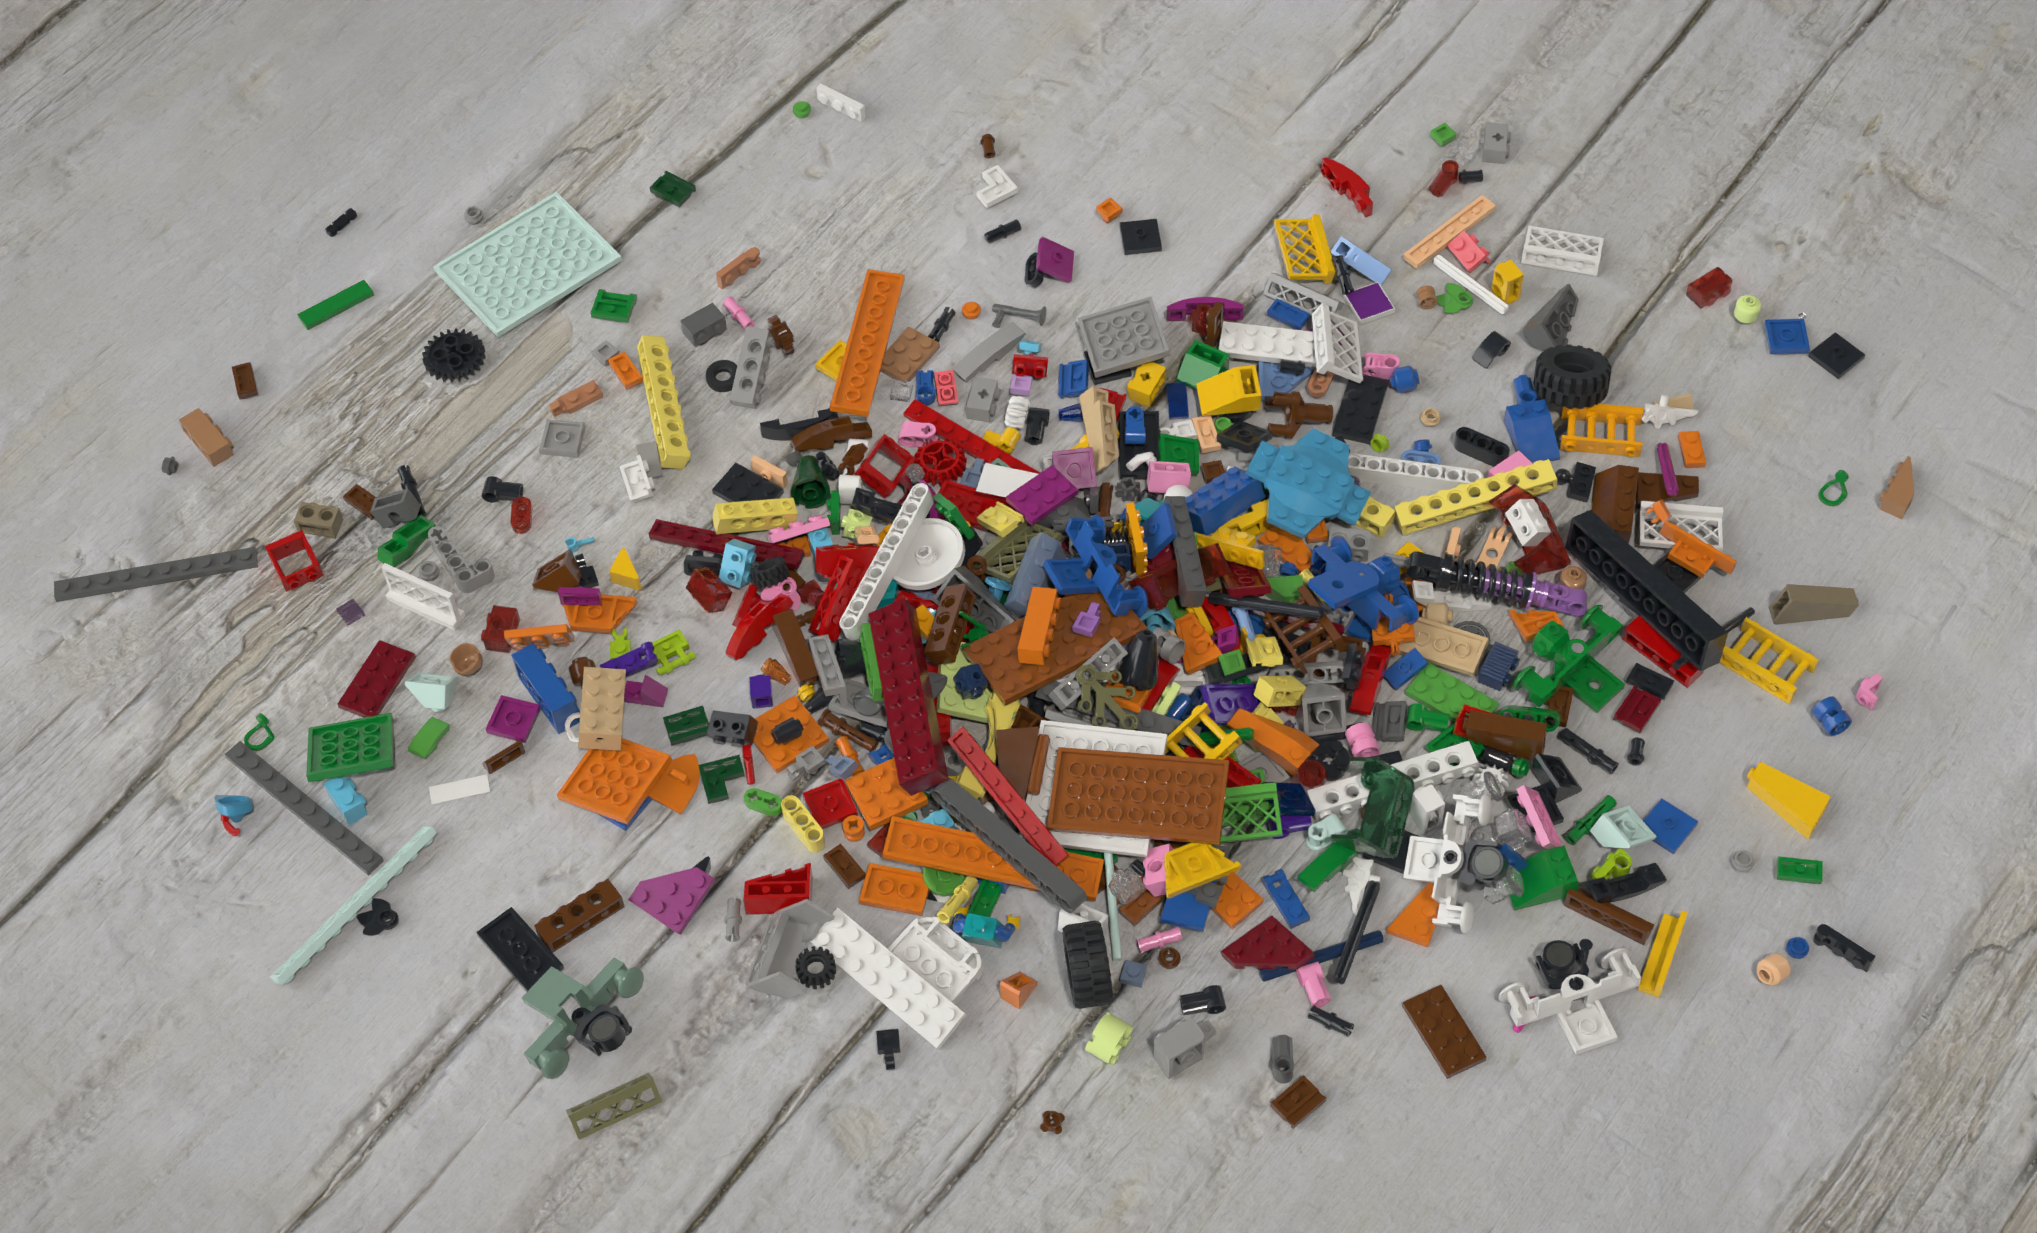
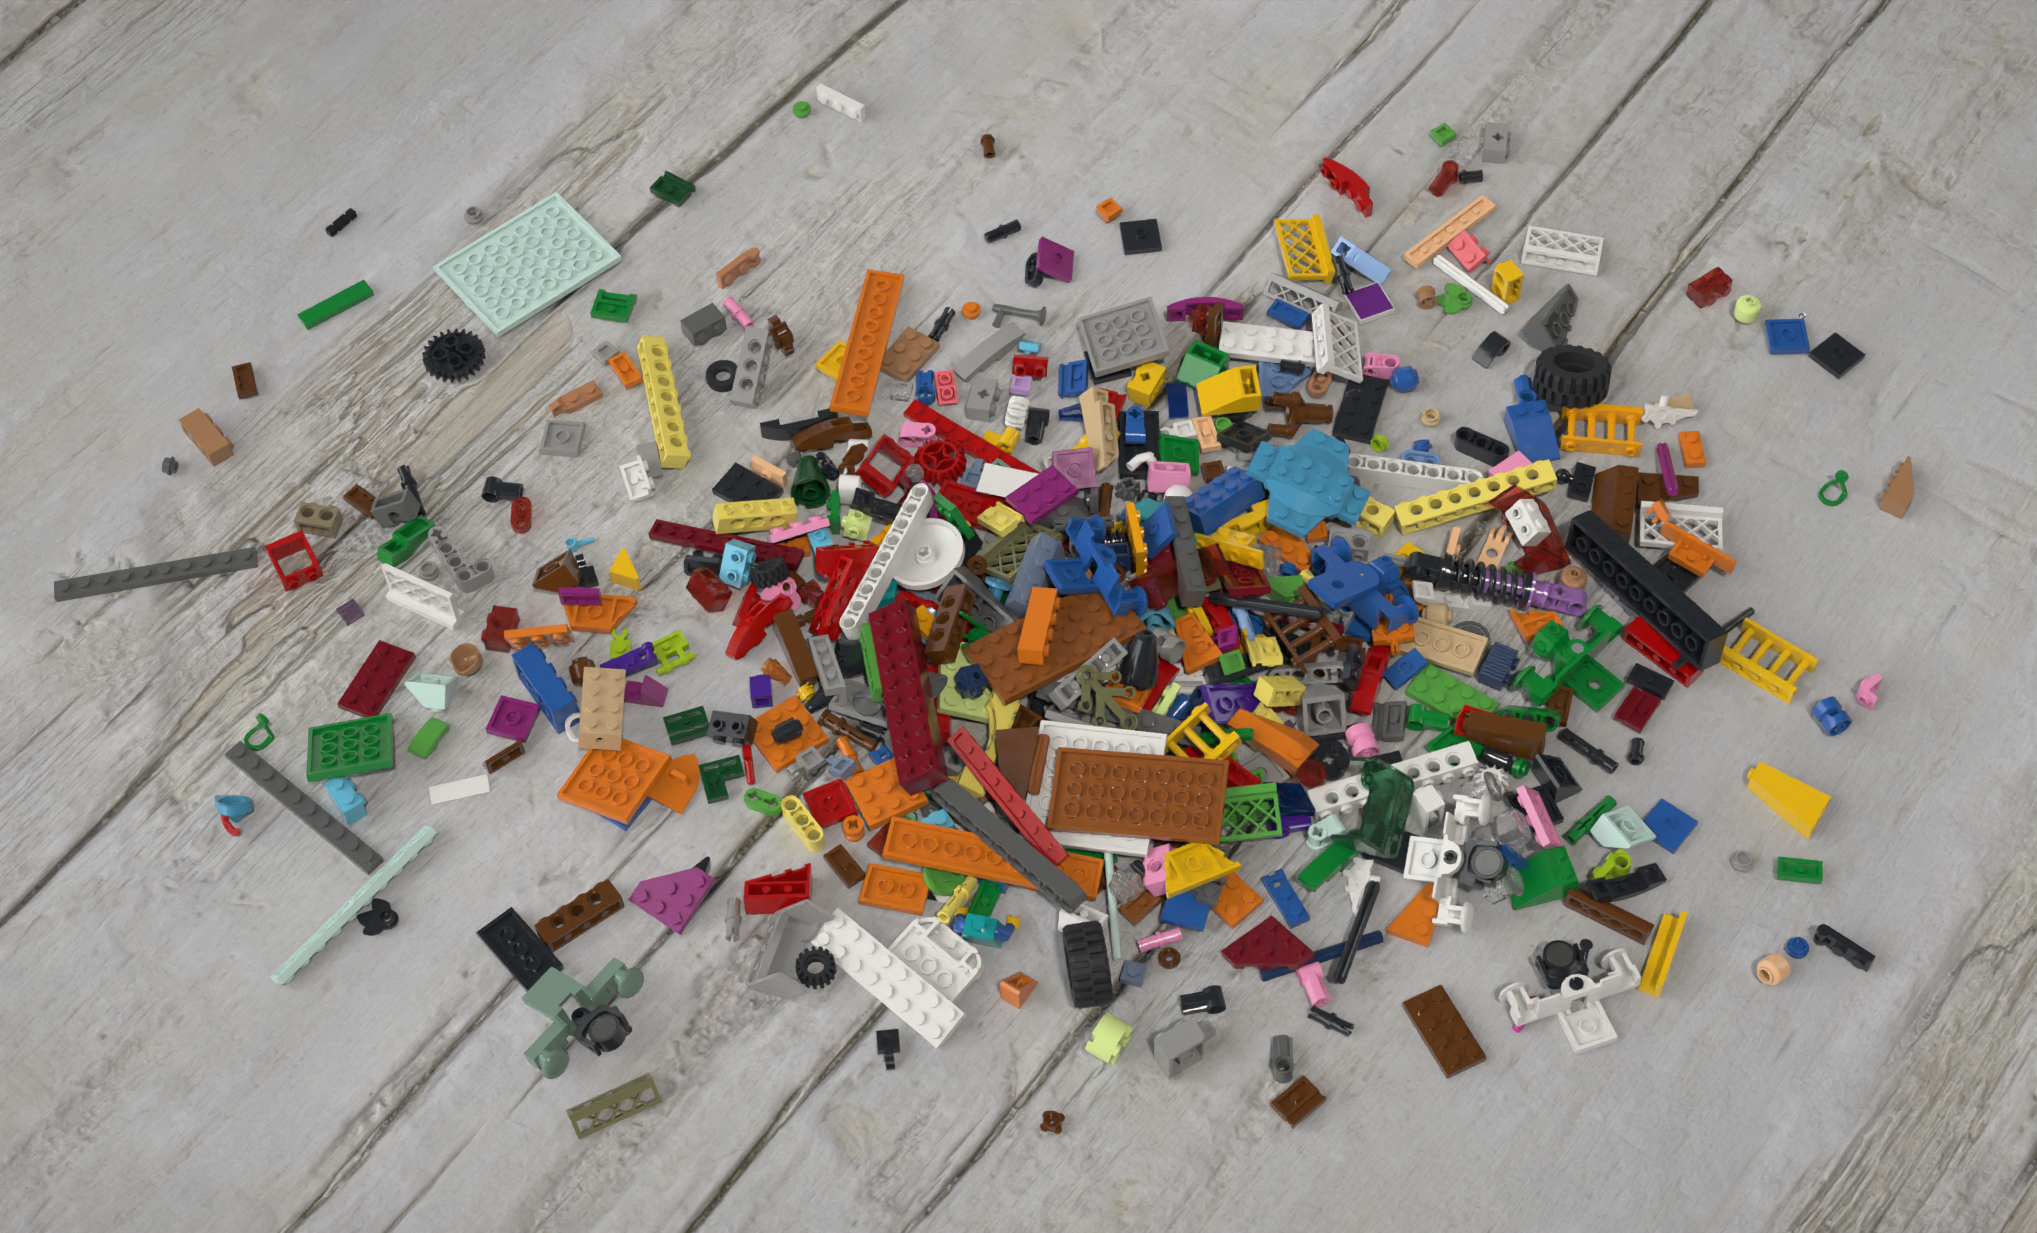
(866, 535): light nougat plate -> none
(999, 187): white plate -> none
(1088, 622): medium lavender plate -> none
(1812, 603): dark tan slope -> none

